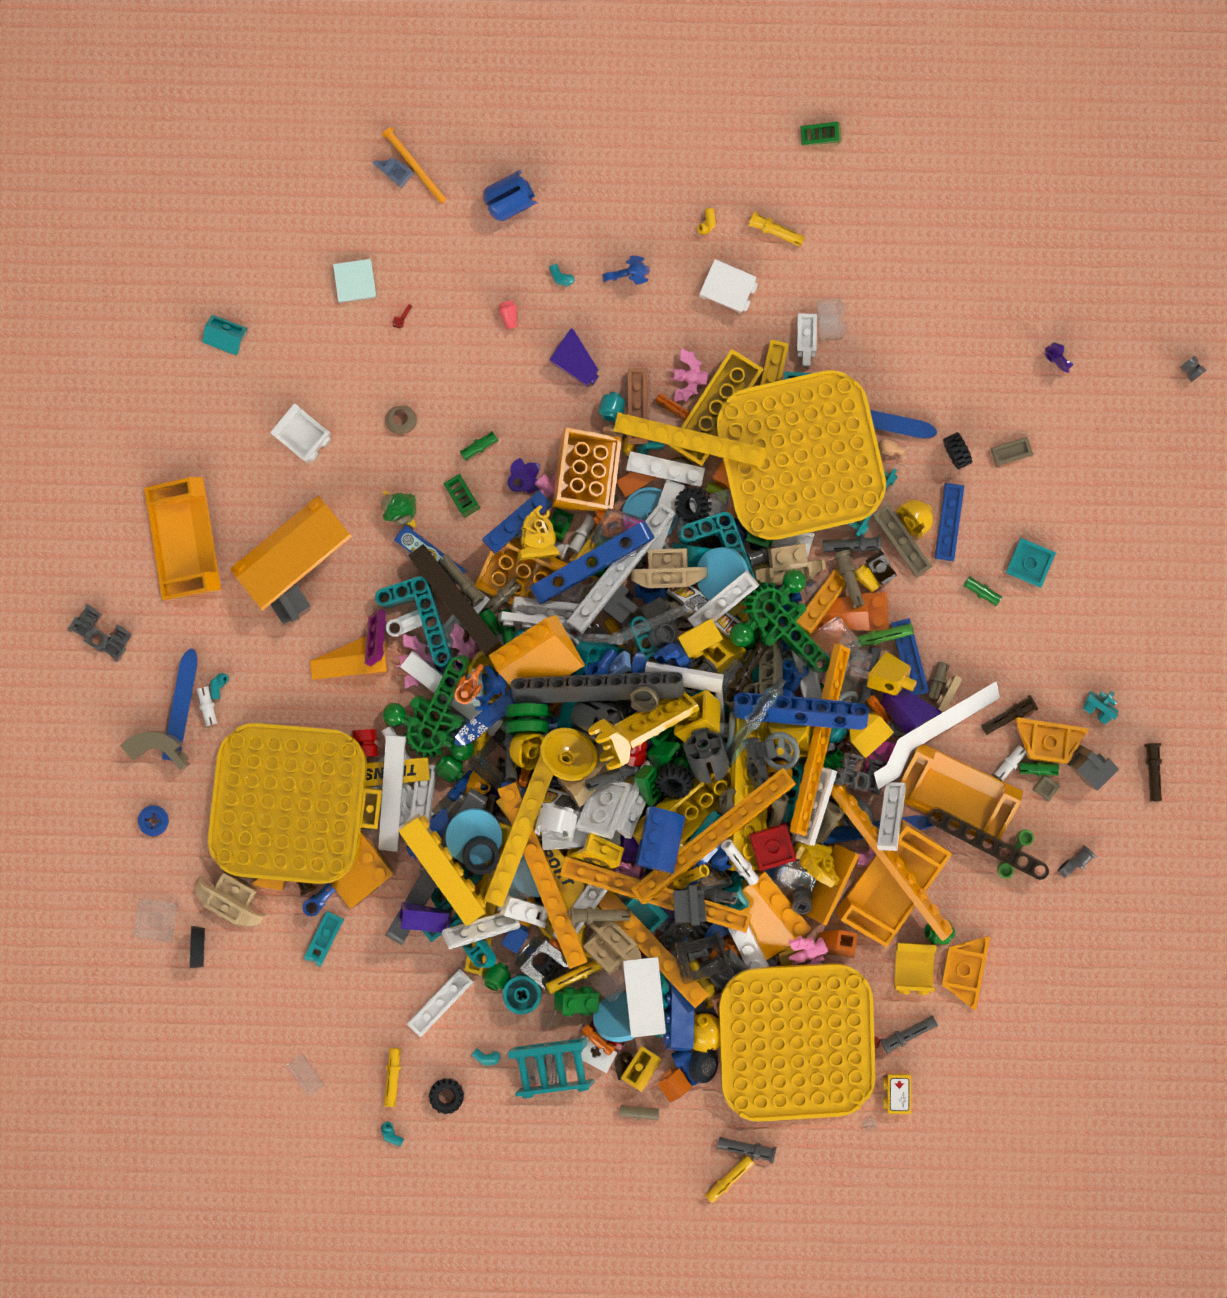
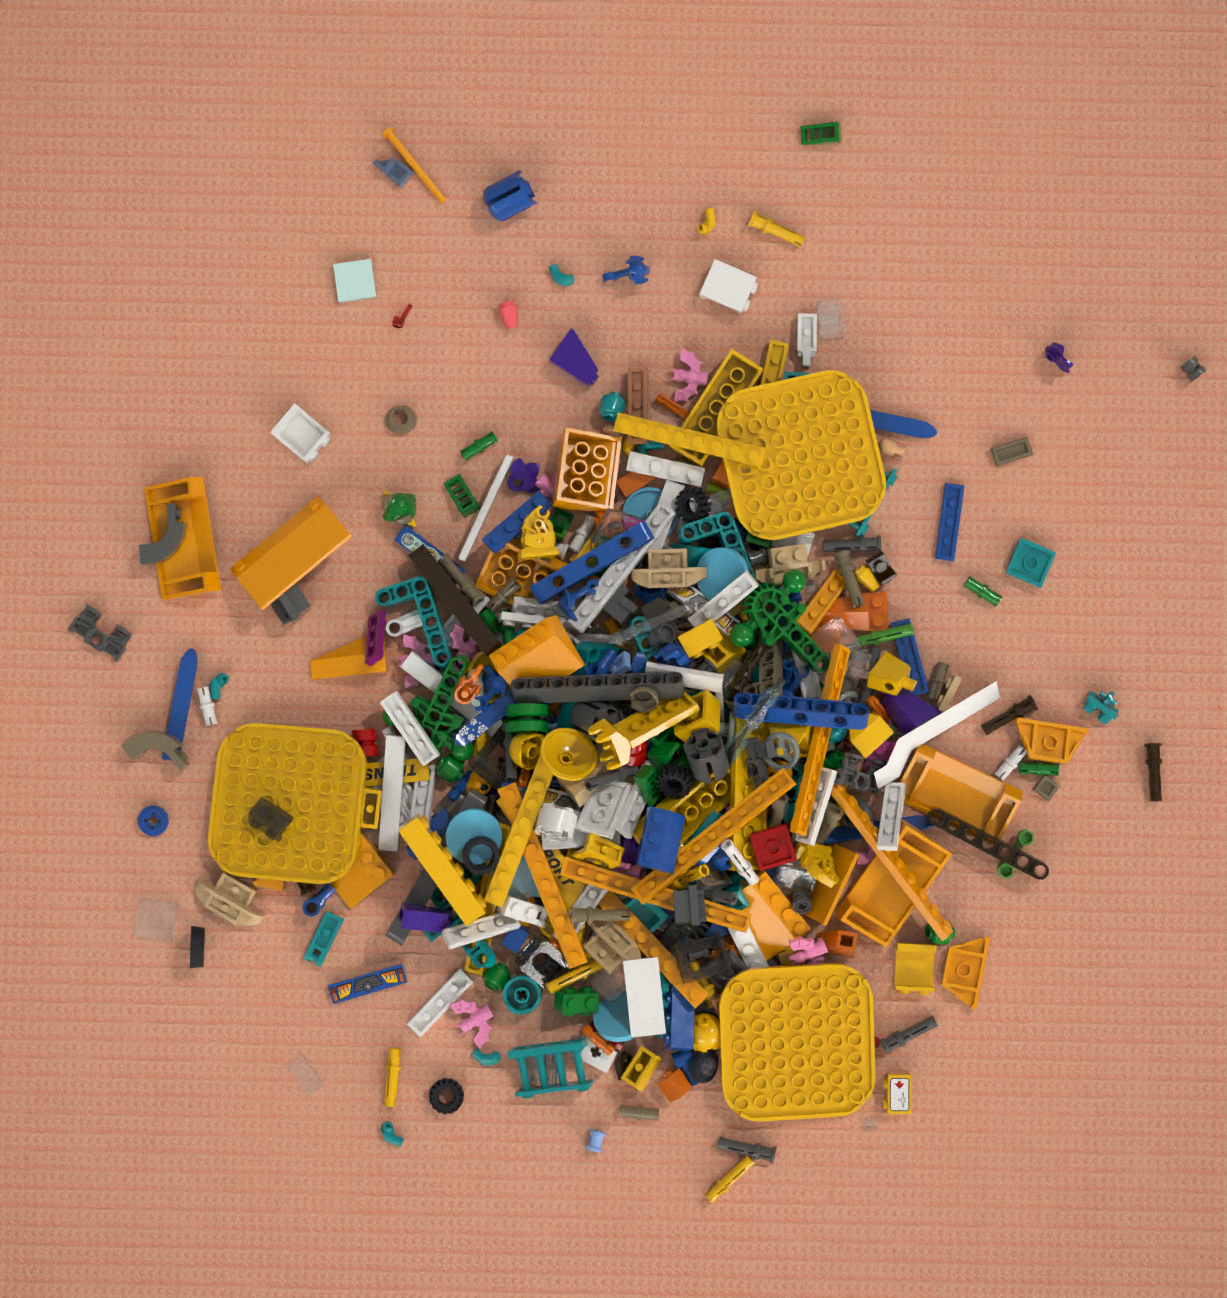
(169, 544): none -> dark grey arch
(224, 334): teal panel -> none
(269, 819): none -> clear smoke bracket
(367, 983): none -> tile
(410, 728): none -> white plate
(477, 1017): none -> bright pink animal
(486, 507): none -> white tile
(567, 600): none -> blue piece
(595, 1140): none -> light blue bush
(725, 801): dark tan piece -> none
(902, 540): dark tan plate -> none
(916, 517): yellow cylinder -> none
(957, 450): black tyre -> none
(1080, 861): dark grey connector -> none
(1092, 768): dark grey plate -> none

